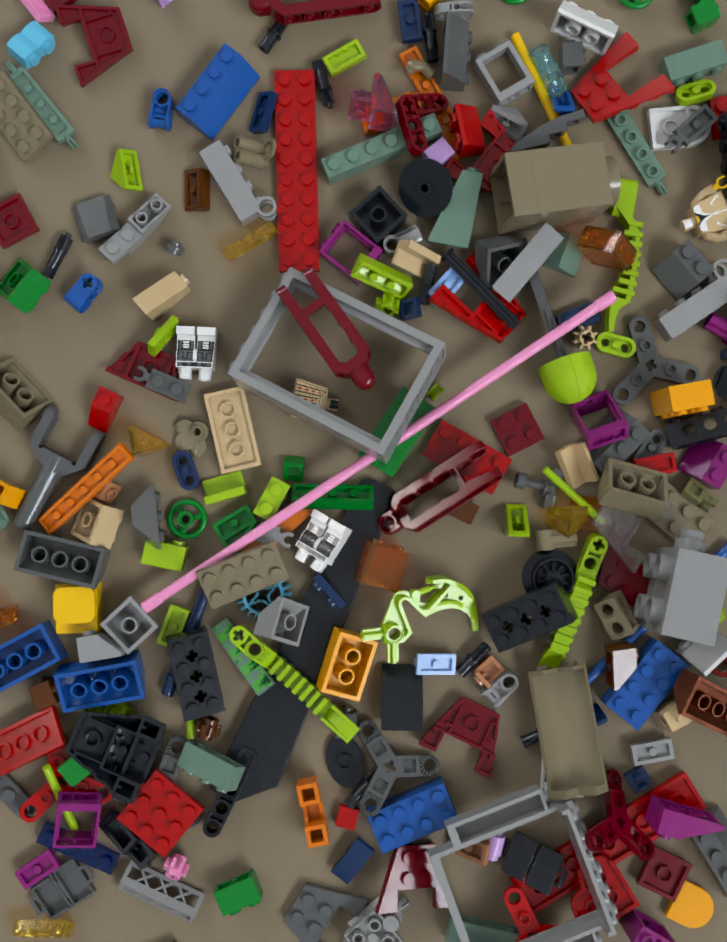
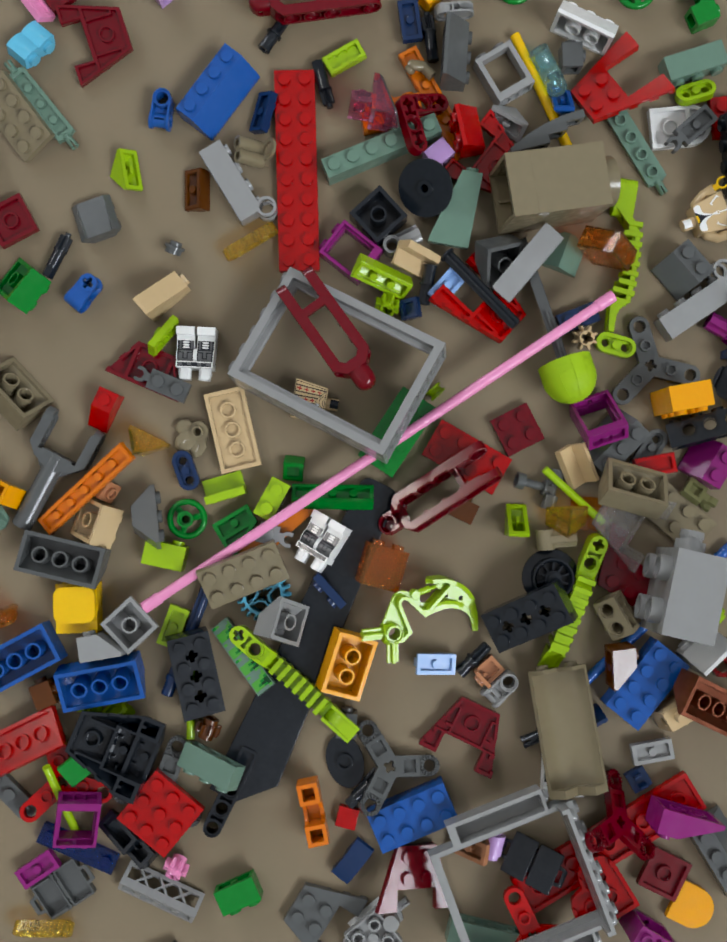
(136, 231): light grey slope -> none
(401, 698): black slope -> none

